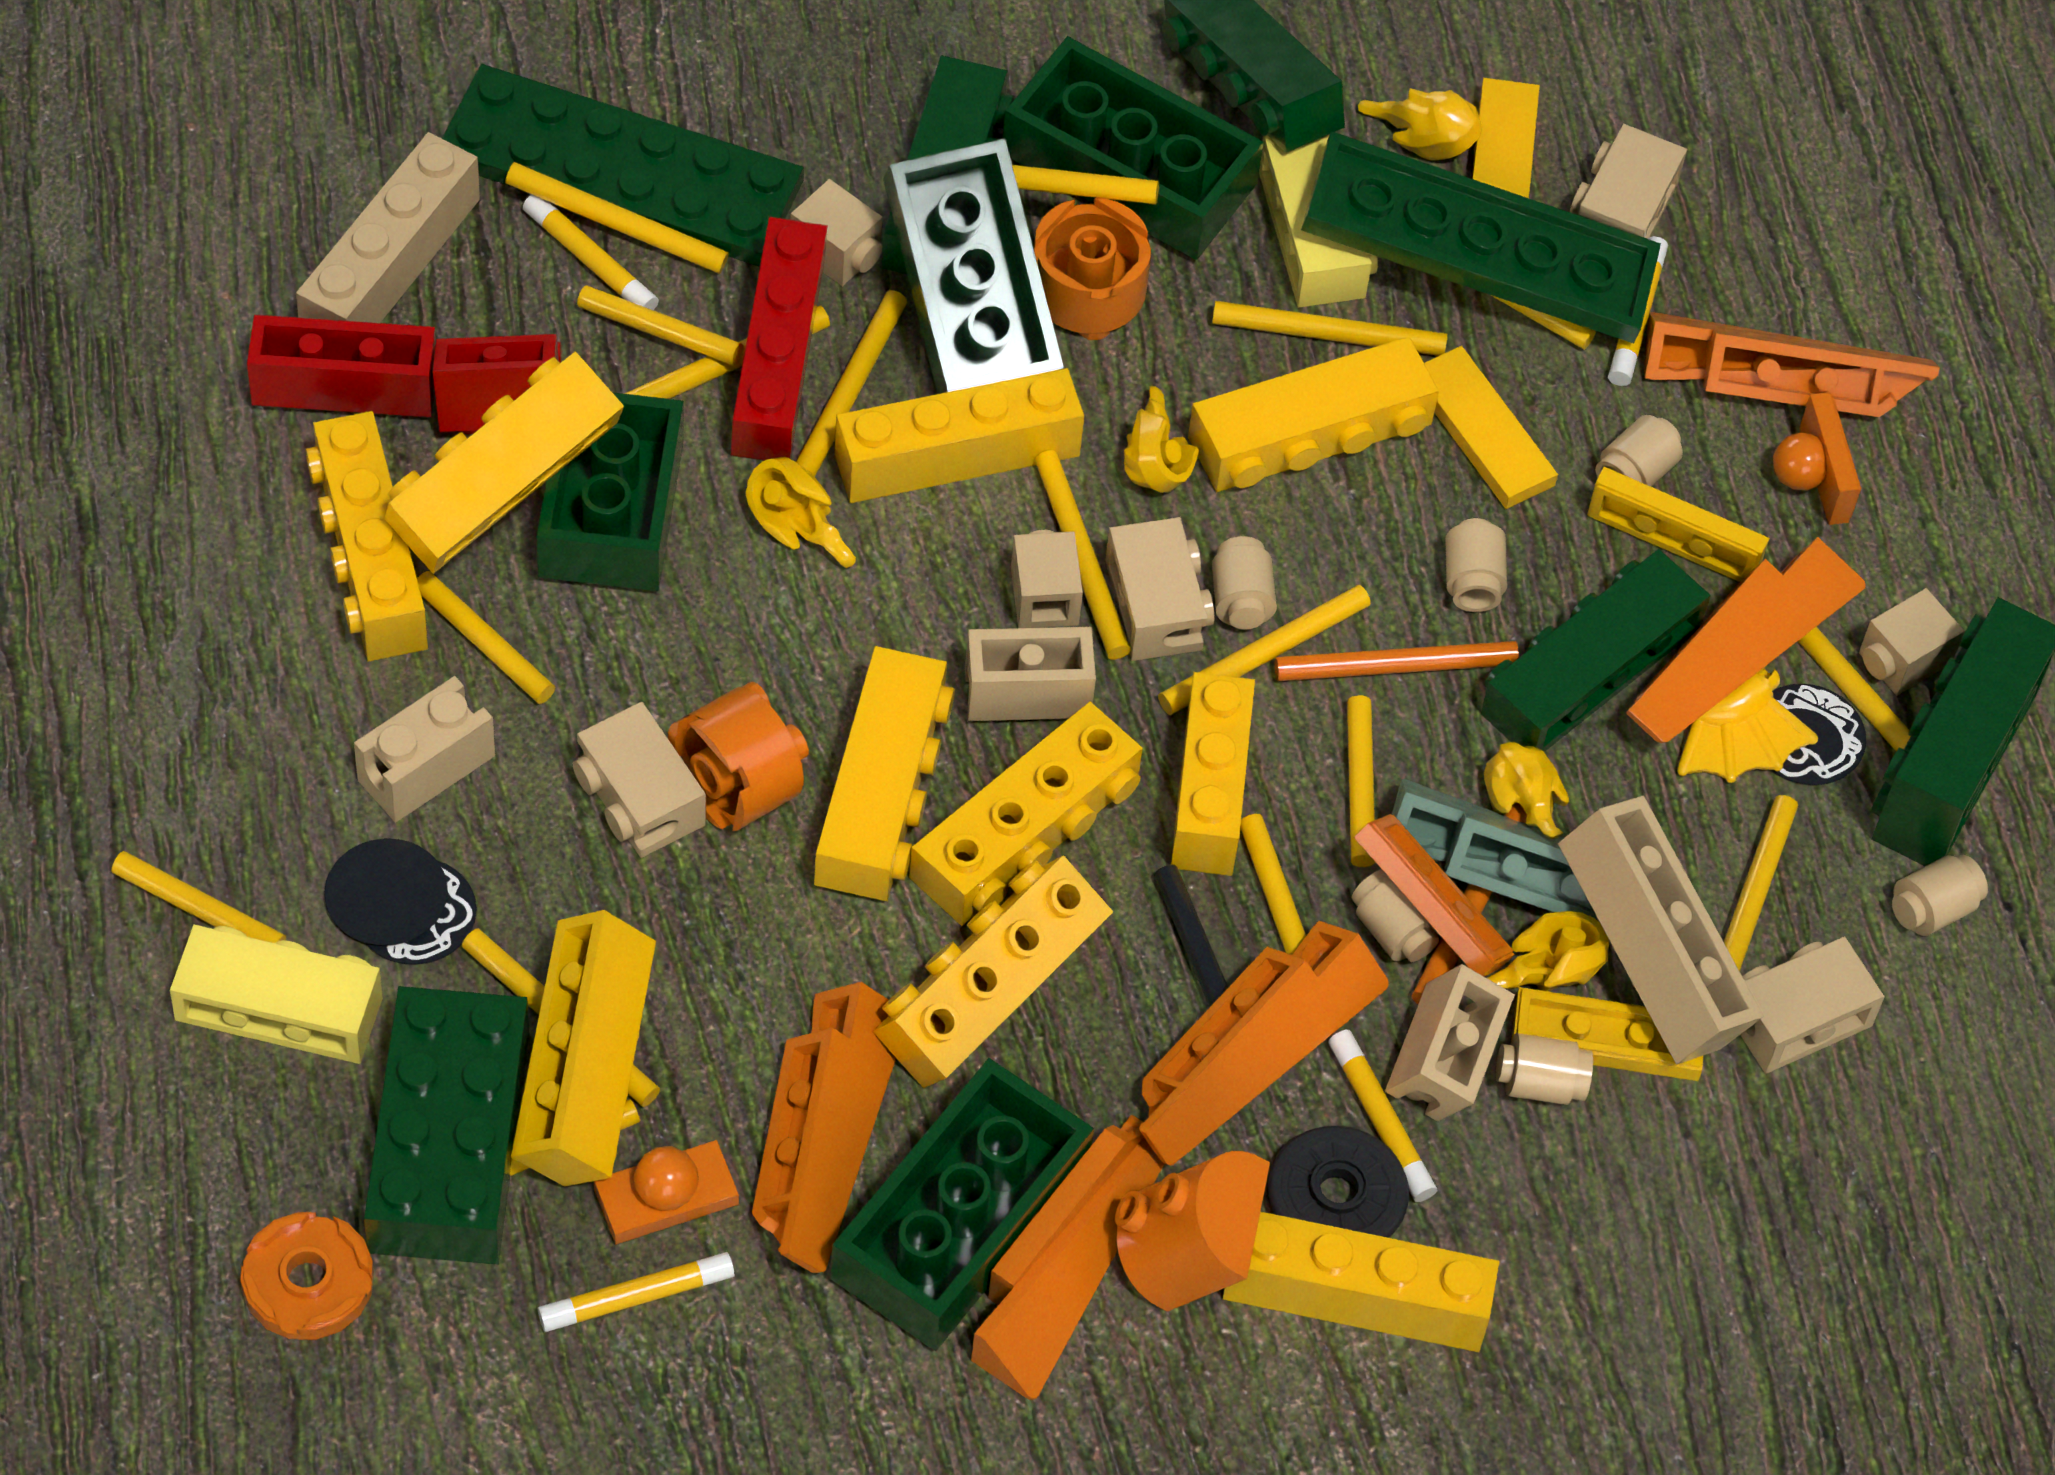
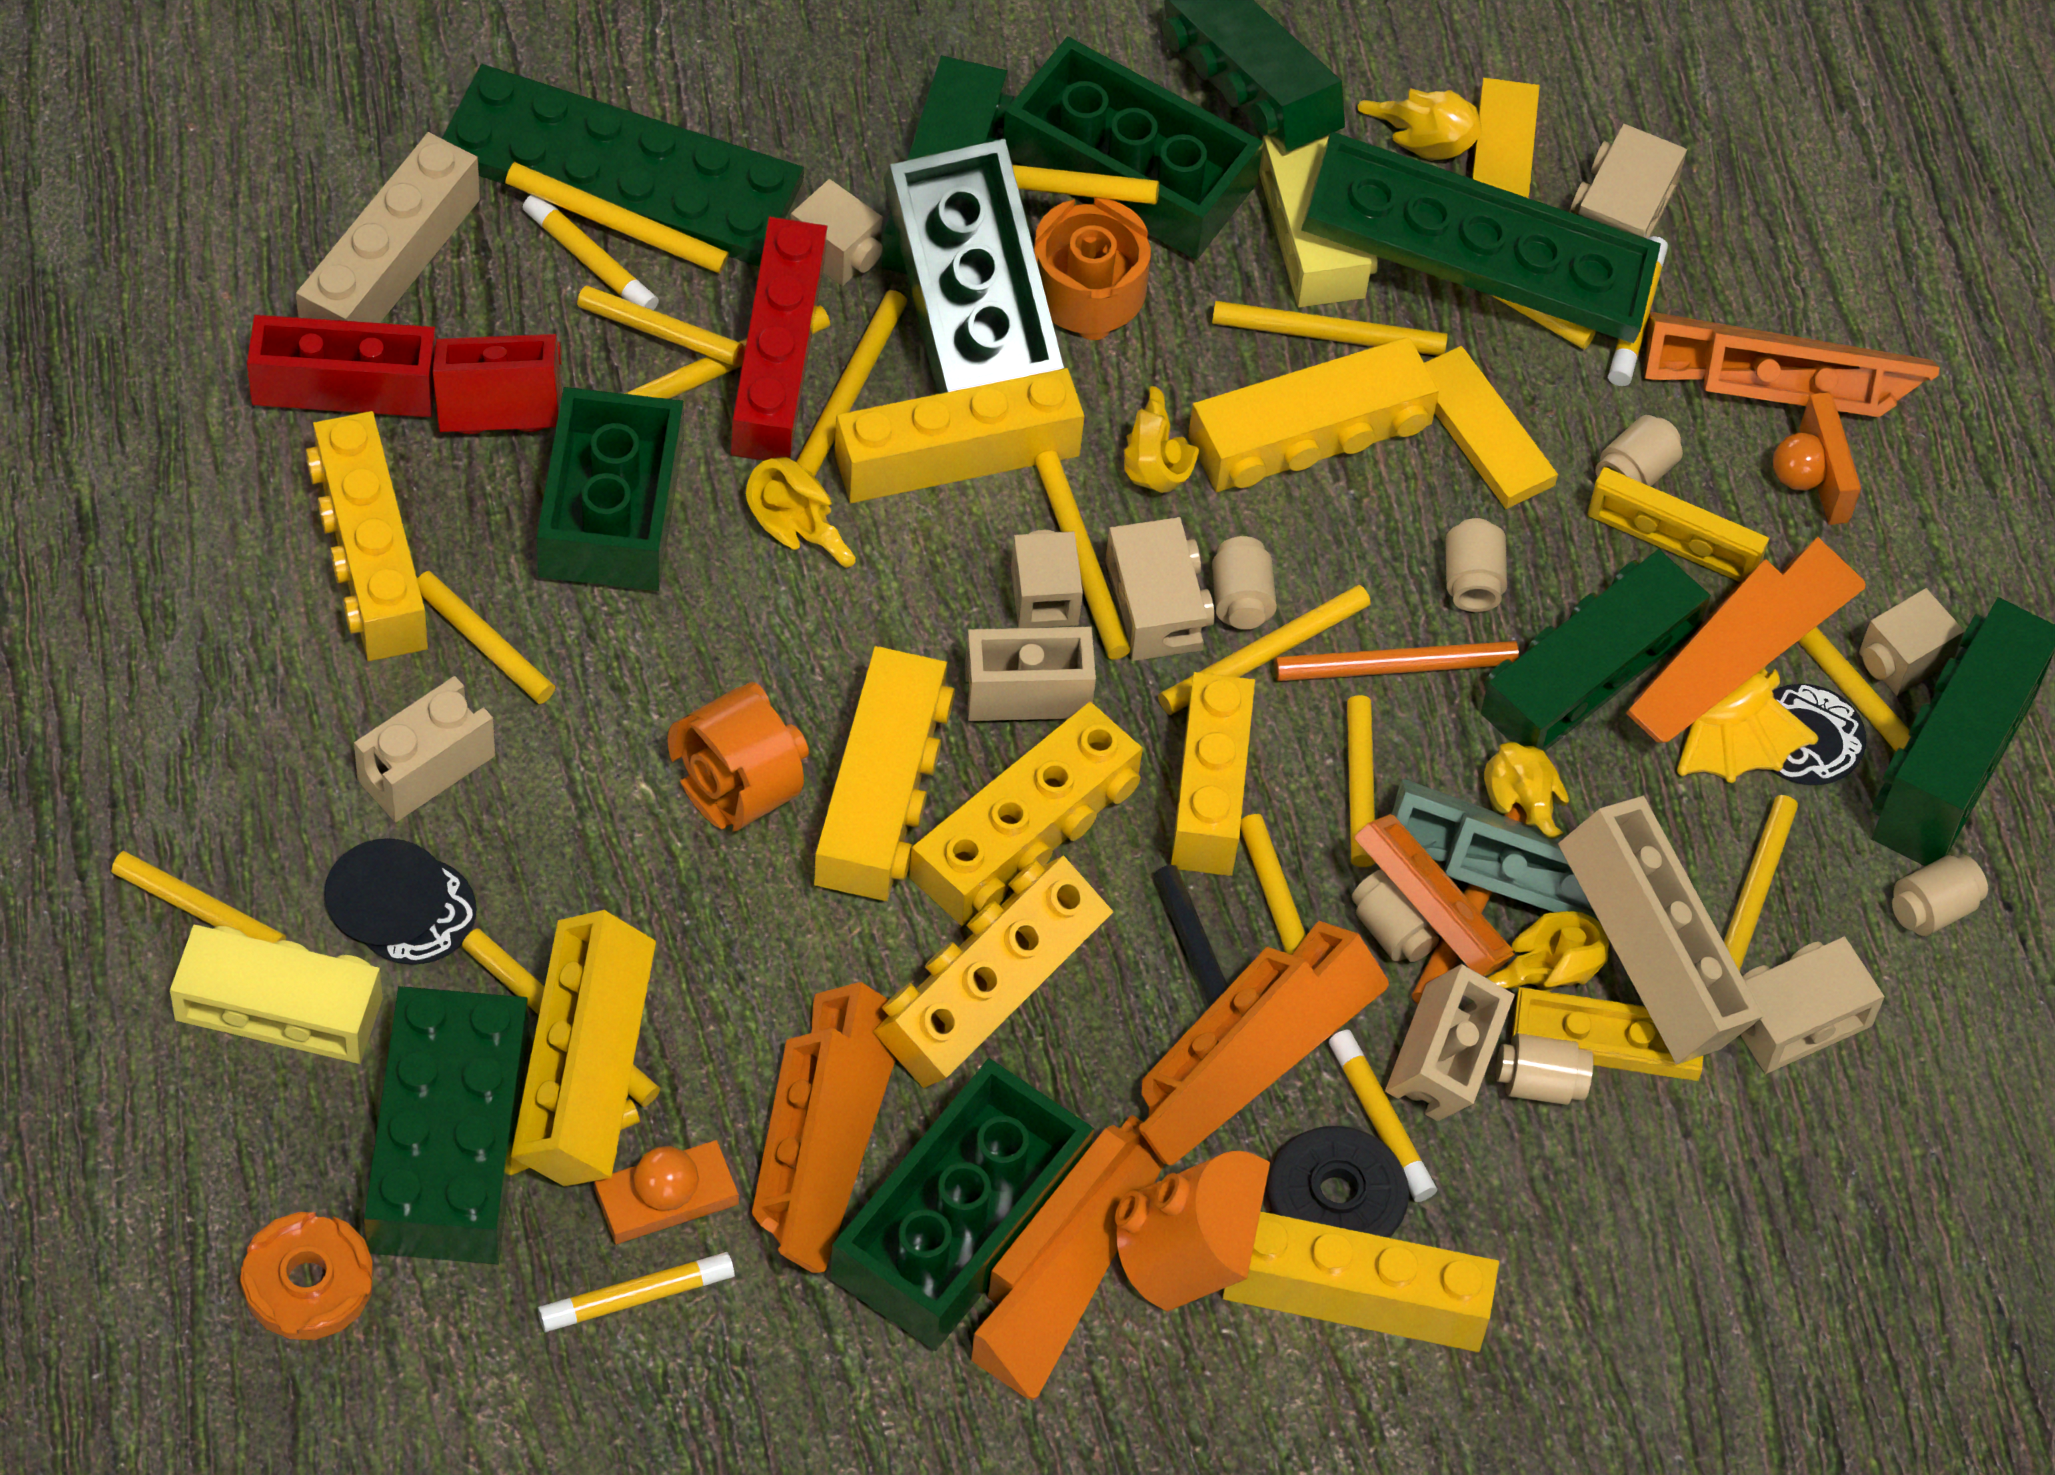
(502, 461): yellow brick -> none
(639, 780): tan brick -> none

